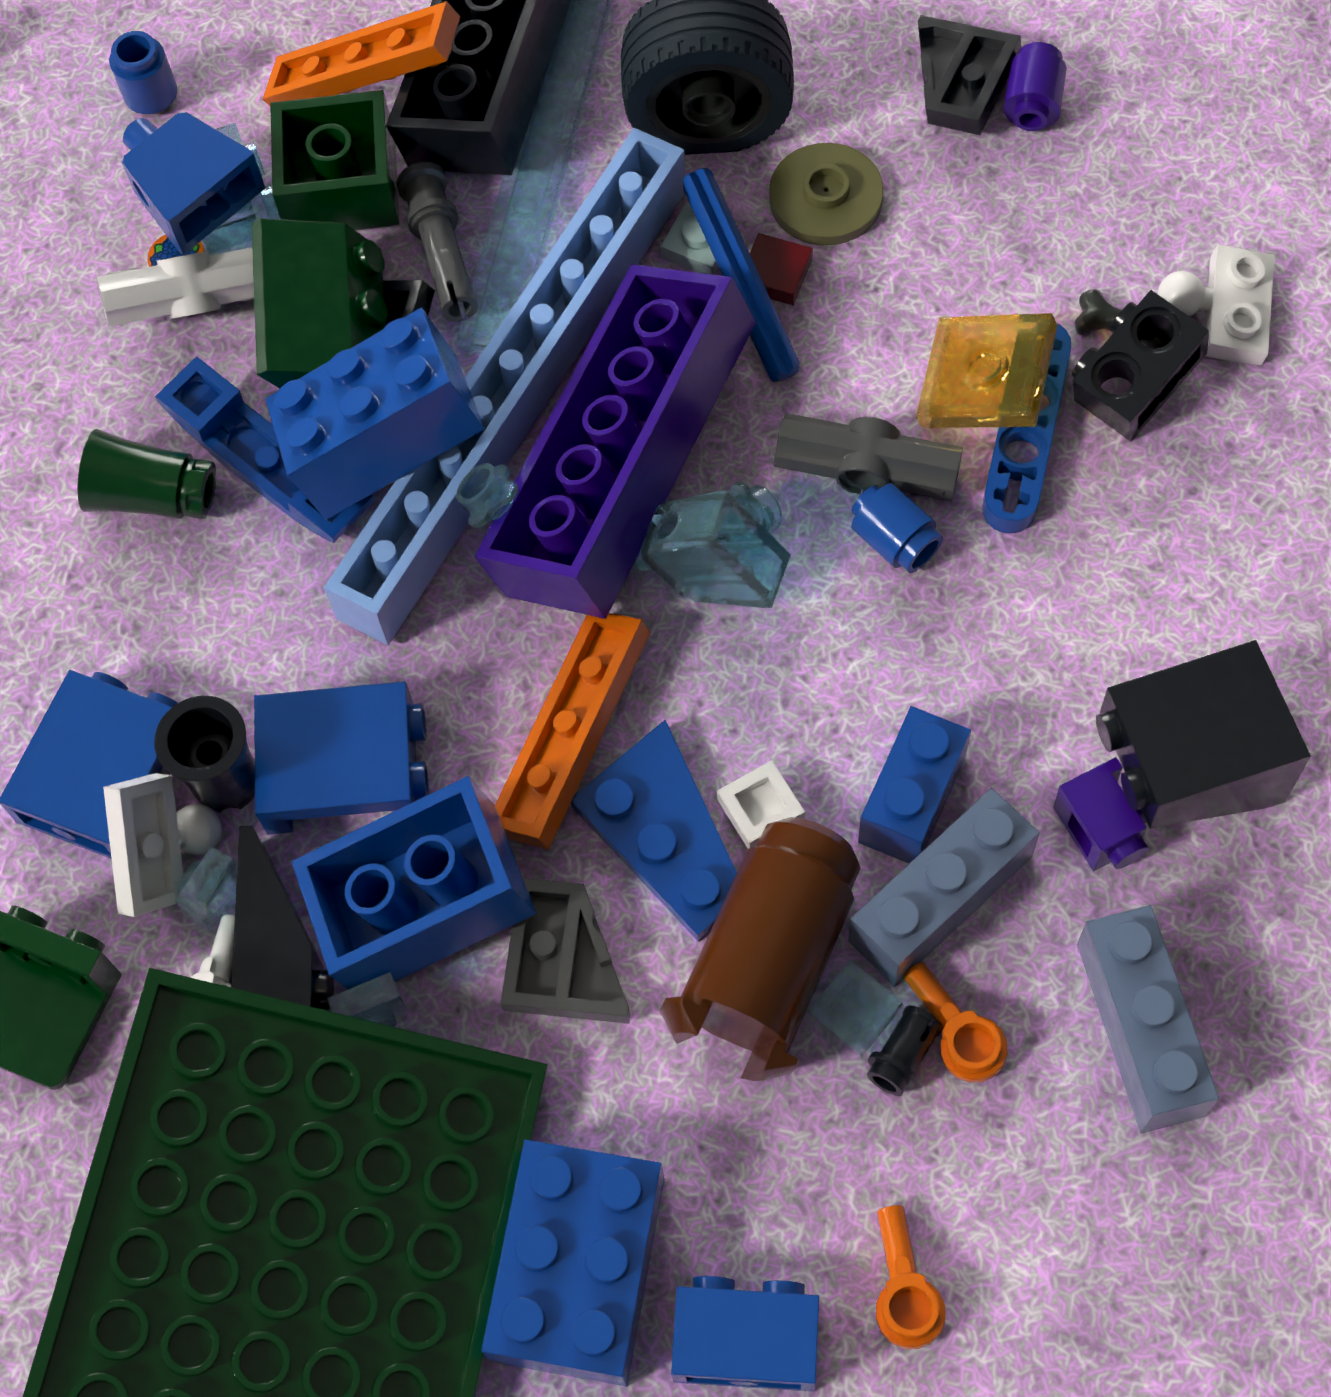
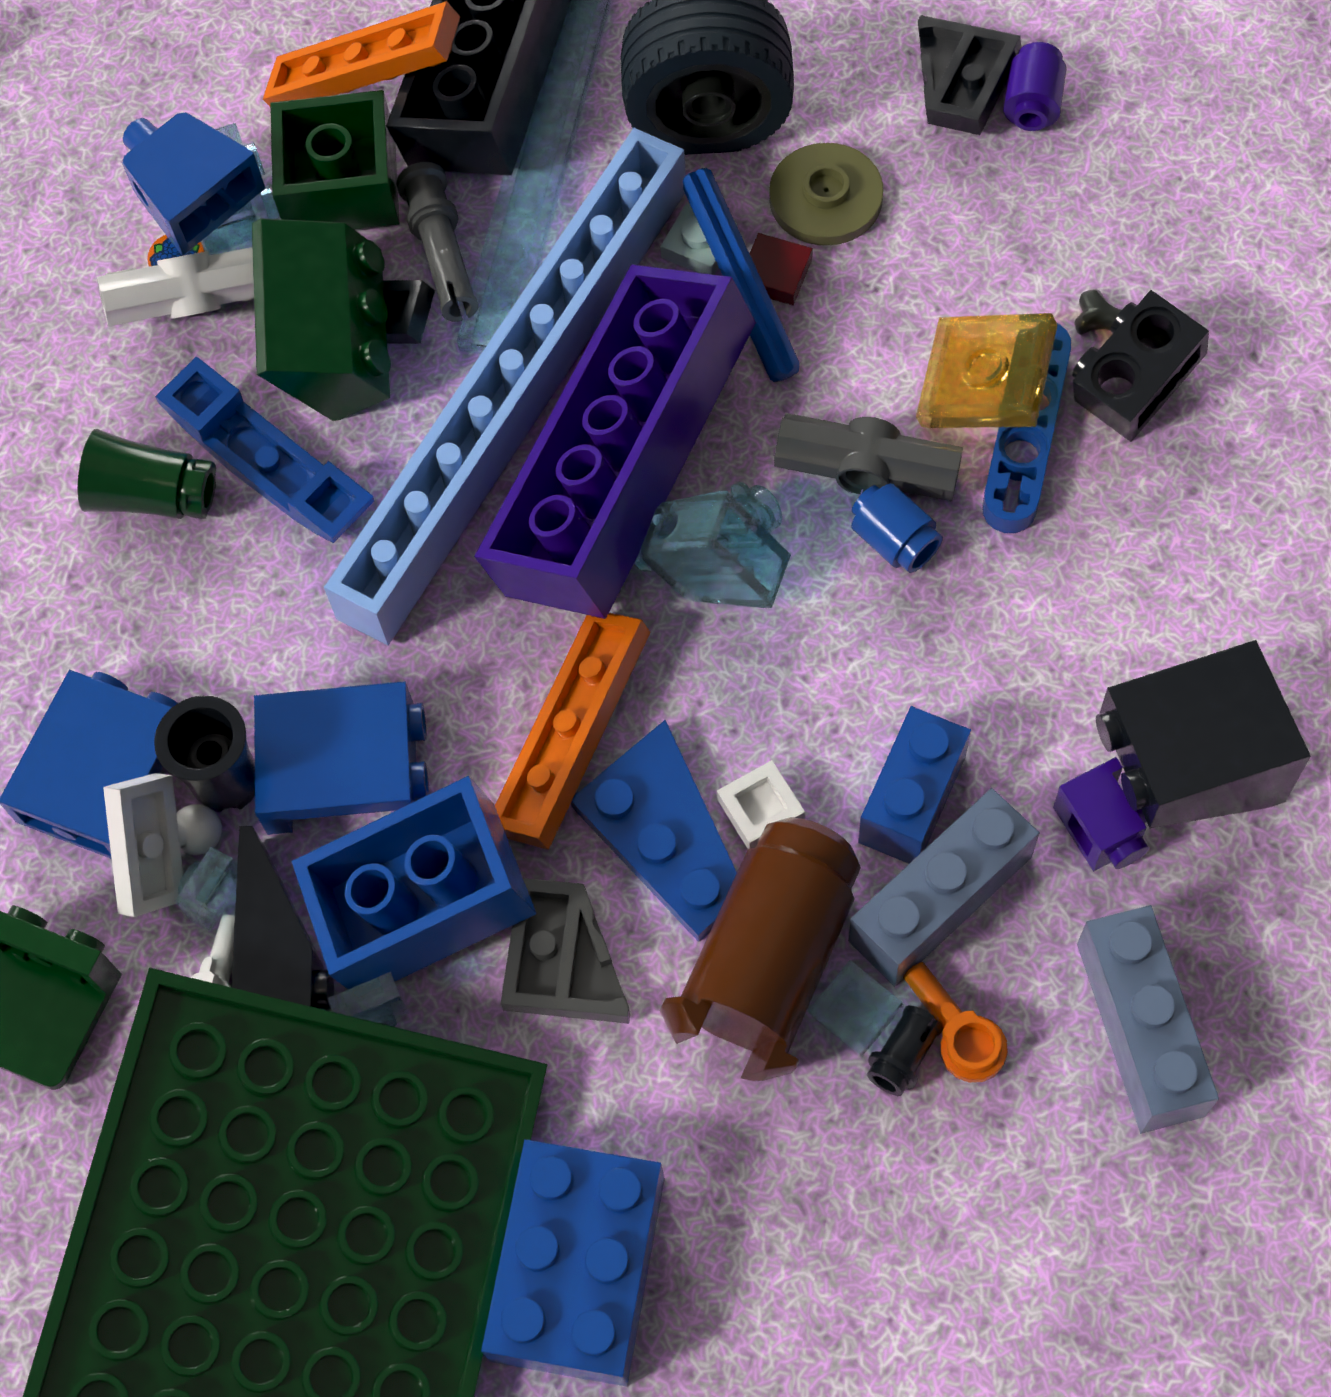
(142, 72): blue brick -> none
(373, 414): blue brick -> none
(486, 493): clear light blue plate -> none
(745, 1335): blue brick -> none
(909, 1307): orange plate -> none
(1234, 302): white plate -> none

